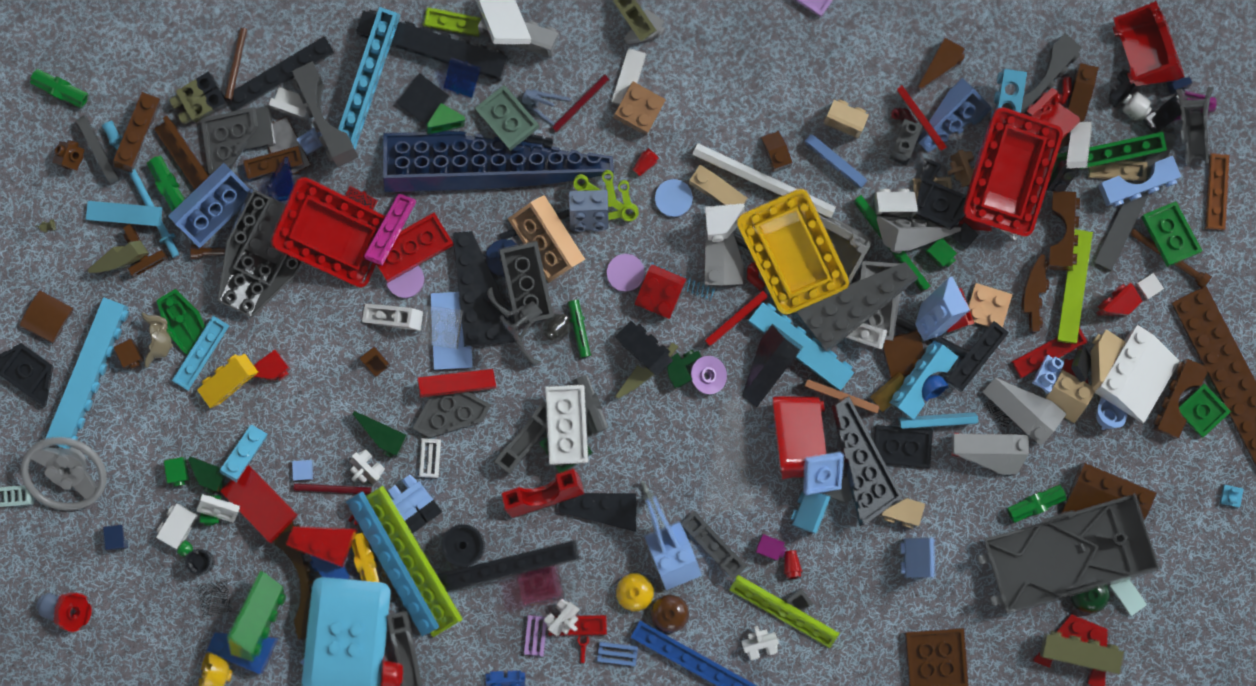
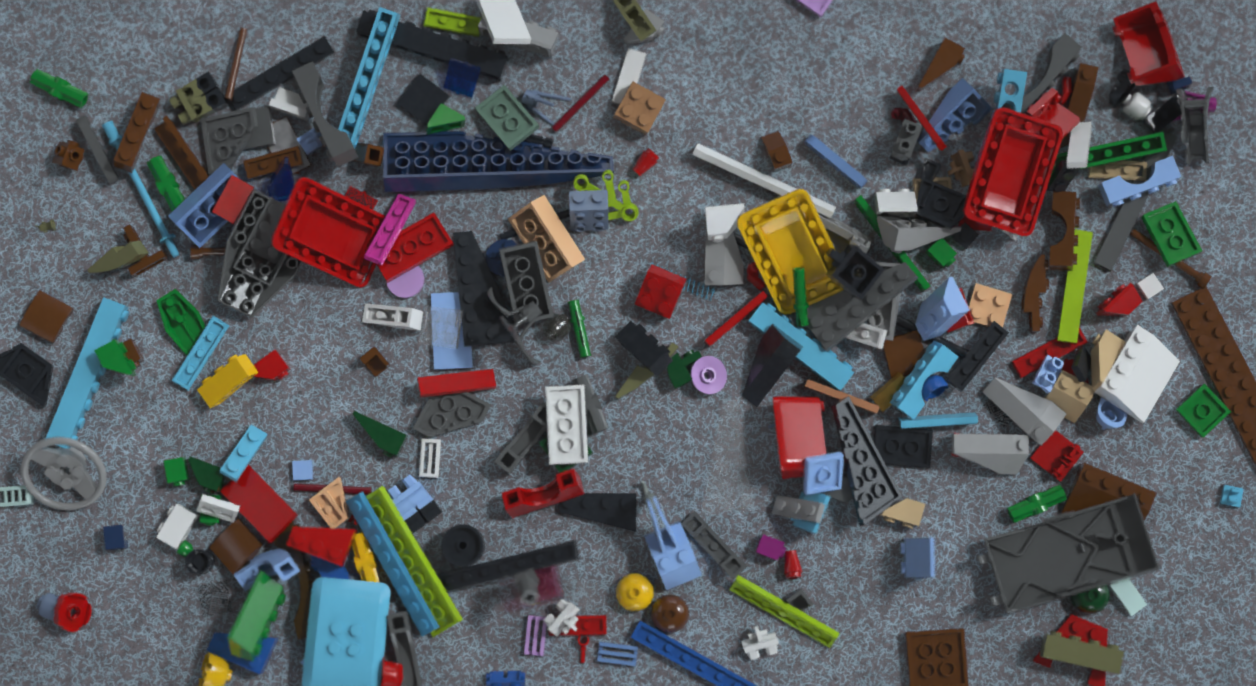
(114, 358): none -> green slope
(124, 213): medium azure tile -> none
(160, 338): dark tan hair -> none
(232, 199): none -> red piece
(236, 546): none -> reddish brown slope
(272, 563): none -> light blue arch
(331, 503): none -> light nougat wing
(363, 471): white hips -> none
(369, 154): none -> brick
(528, 584): none -> dark grey piece
(625, 272): lavender tile -> none
(673, 198): light blue tile -> none
(715, 187): tan slope -> none
(798, 509): none -> light grey plate
(800, 296): none -> green pin
(843, 266): none -> black hinge
(846, 118): tan slope -> none
(1057, 455): none -> red hinge
(1170, 420): reddish brown arch -> none
(1217, 191): dark orange tile -> none

